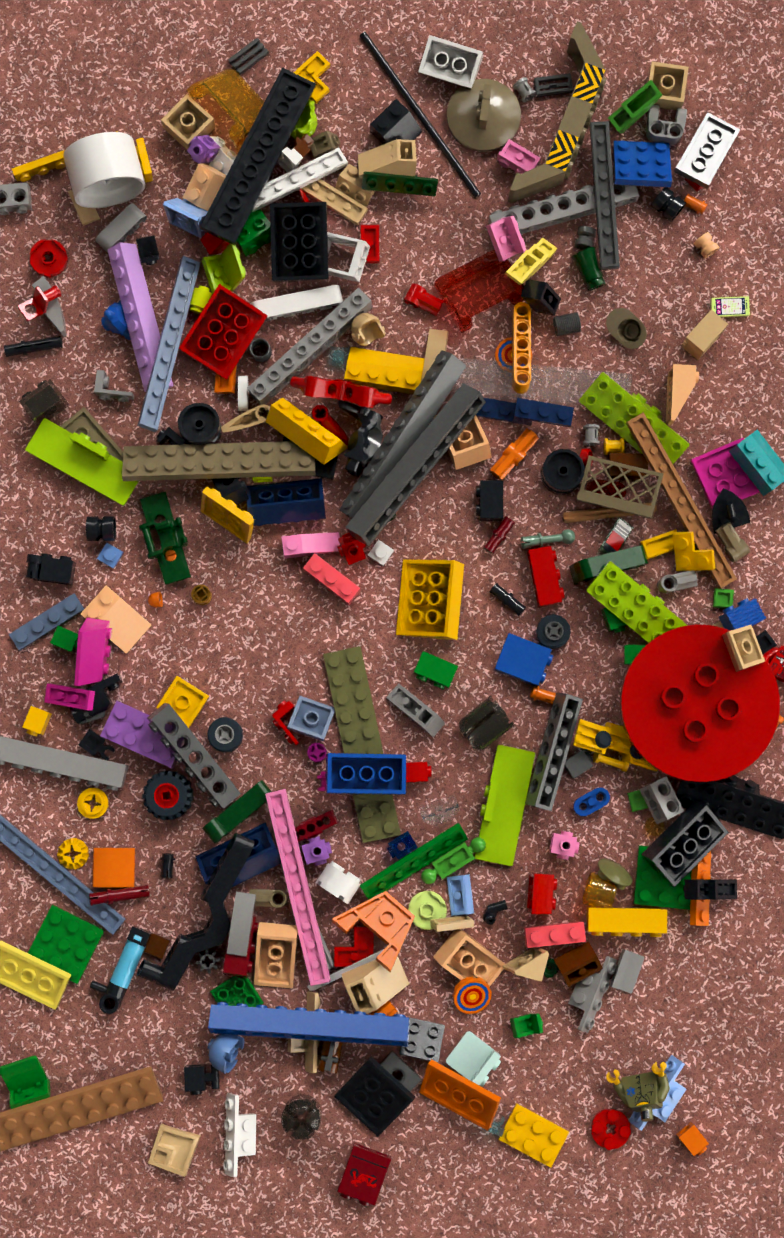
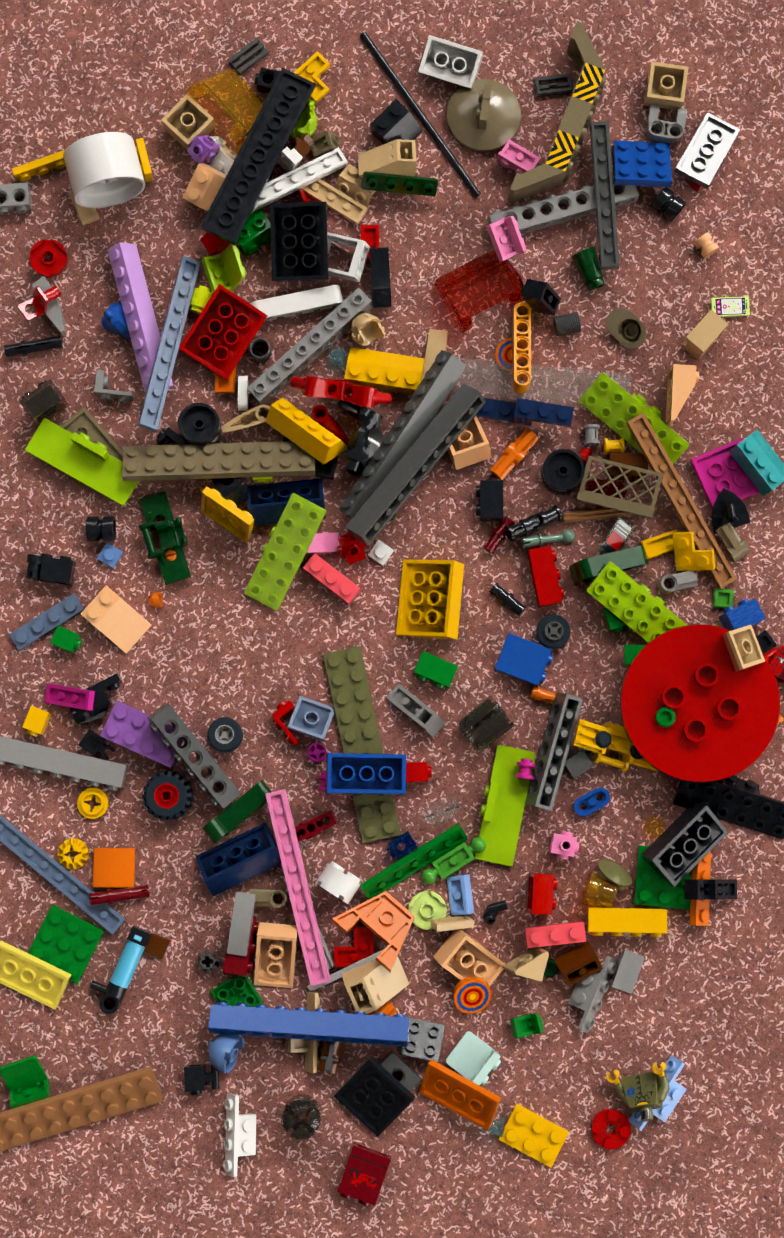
(92, 651): dark pink slope -> none
(124, 224): light grey beam -> none
(148, 249): black bracket -> none
(167, 864): black pin -> none
(174, 1149): tan plate -> none
(185, 215): light blue slope -> none
(185, 700): yellow plate -> none
(204, 595): pearl gold wheel -> none
(217, 926): black beam -> none
(264, 75): none -> black brick
(285, 551): none -> lime bracket
(311, 857): medium lavender brick -> none
(380, 277): none -> black slope
(420, 298): red piece -> none
(524, 89): light grey bush -> none
(525, 769): none -> dark pink wheel
(531, 261): light yellow slope -> none
(533, 523): none -> black piece
(585, 237): dark grey wheel -> none
(635, 107): bright green slope -> none
(636, 801): bright green tile -> none
(661, 800): light grey brick -> none
(665, 717): none -> green tile
(693, 1139): orange brick -> none
(695, 204): orange pin -> none

